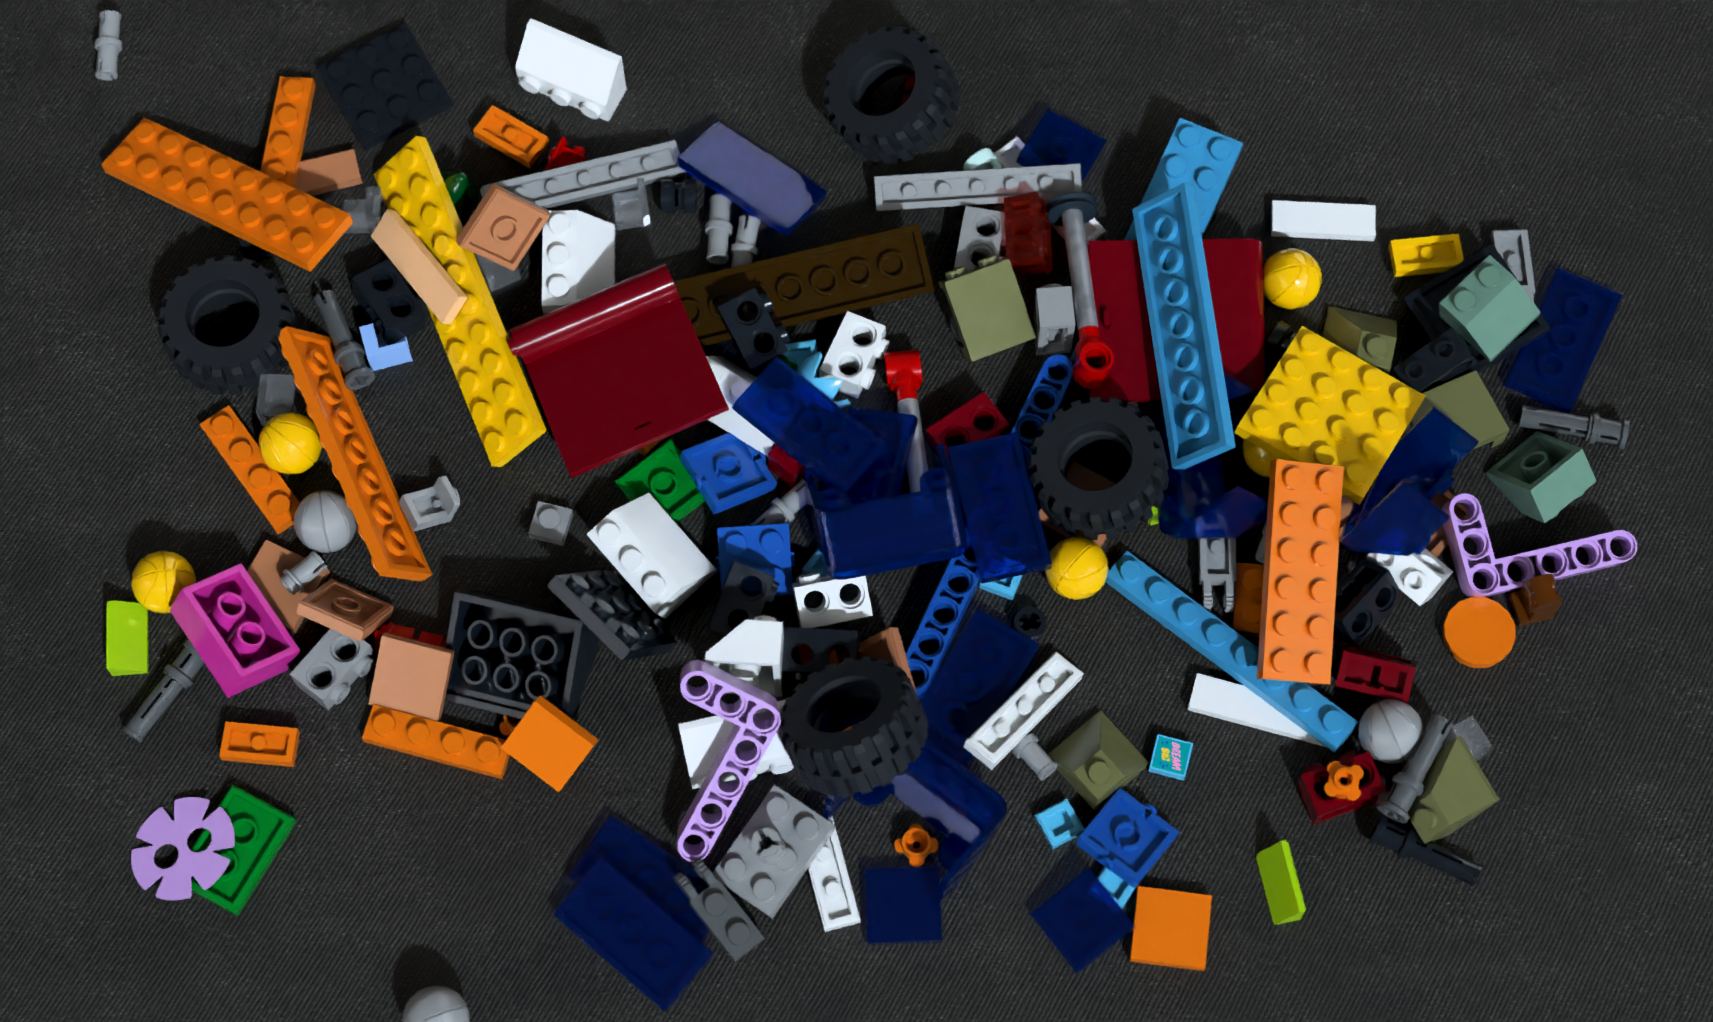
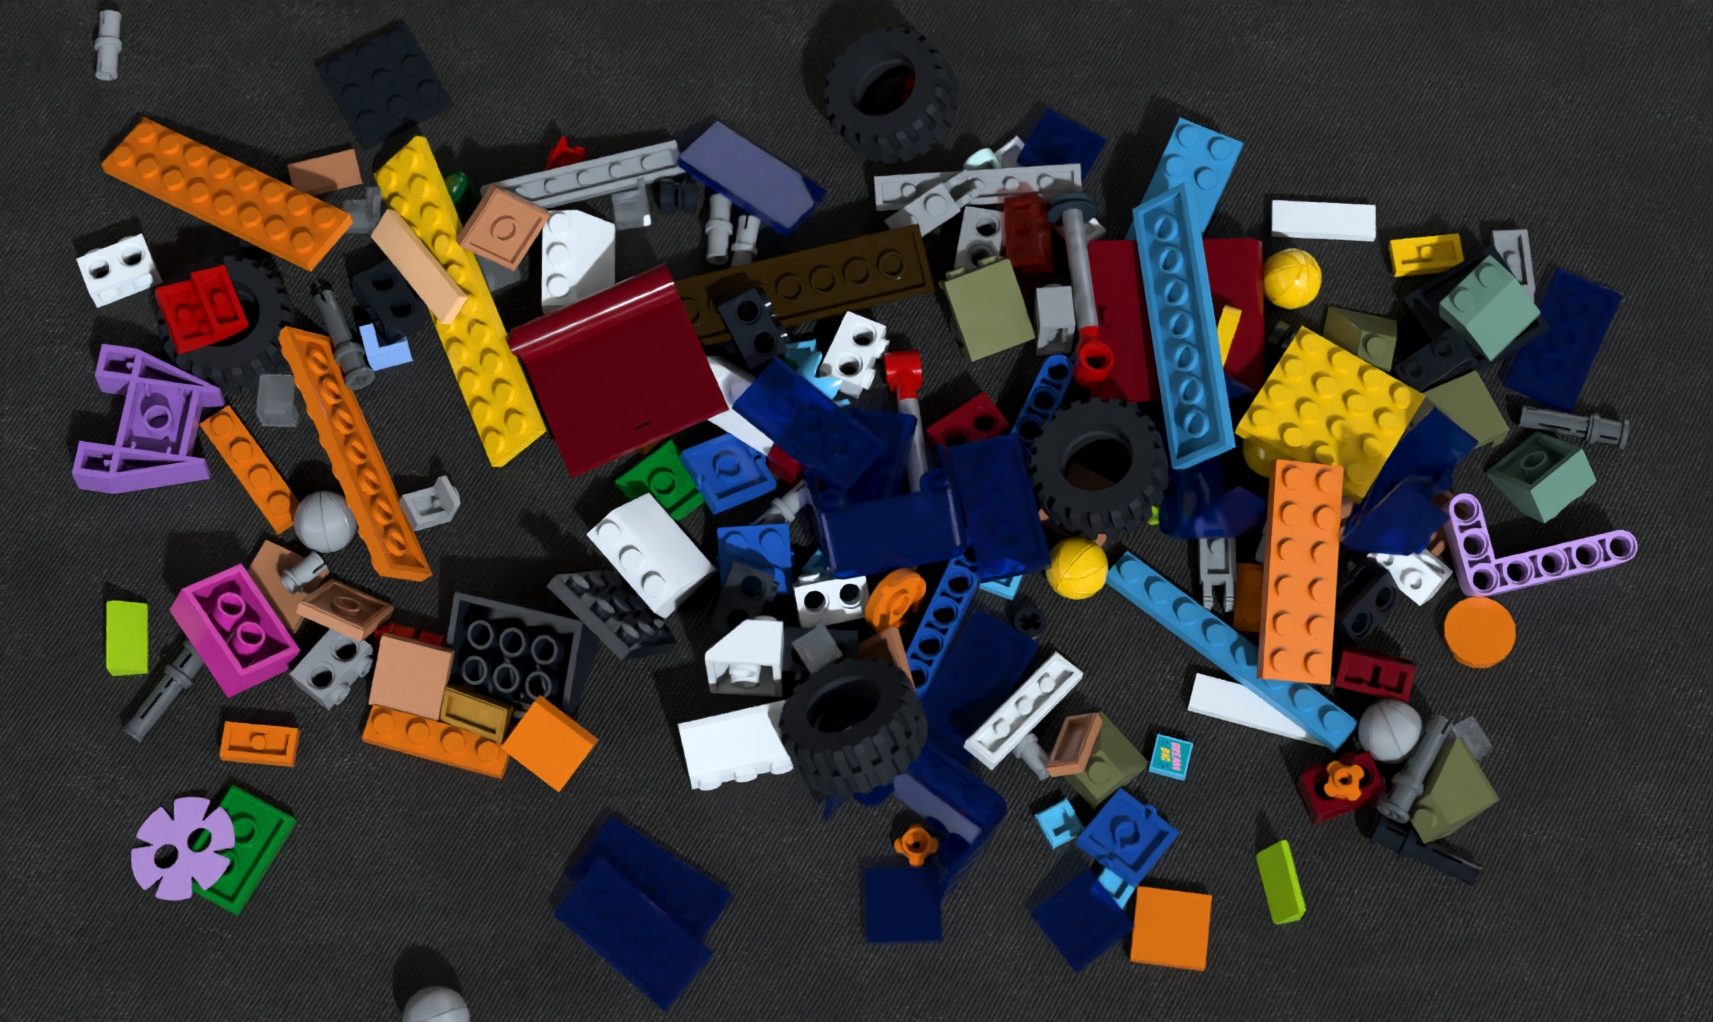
(121, 278): none -> white brick
(155, 425): none -> medium lavender wedge
(160, 579): yellow piece -> none
(201, 309): none -> red slope
(288, 129): orange plate -> none
(290, 443): yellow piece -> none
(476, 713): none -> pearl gold tile
(511, 136): orange plate -> none
(550, 523): light grey plate -> none
(570, 71): white slope -> none
(720, 913): dark grey hinge -> none
(730, 757): lavender beam -> none
(773, 851): light grey plate -> none
(817, 648): none -> clear panel
(833, 886): white tile -> none
(895, 599): none -> orange tile
(934, 206): none -> light grey hinge
(1074, 744): none -> nougat tile
(1226, 329): none -> yellow beam
(1535, 601): reddish brown leg -> none

